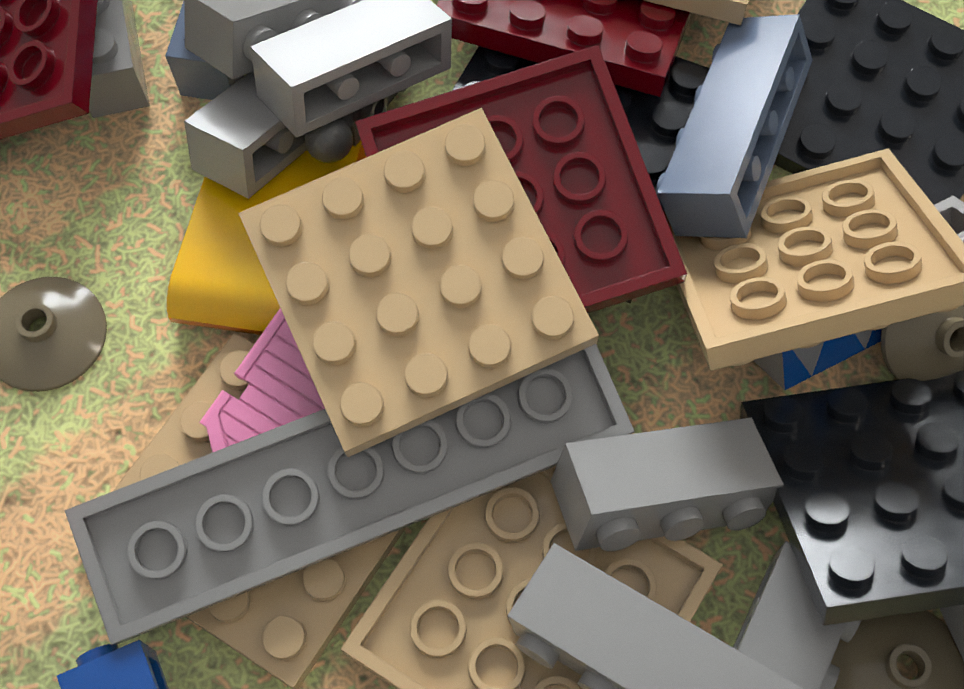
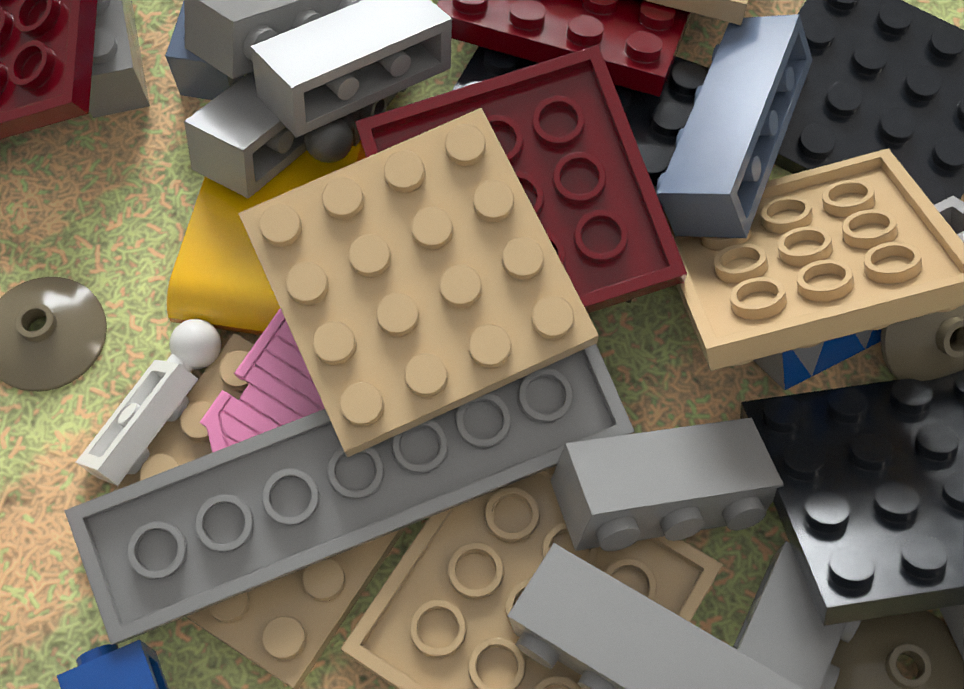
(154, 400): none -> white plate

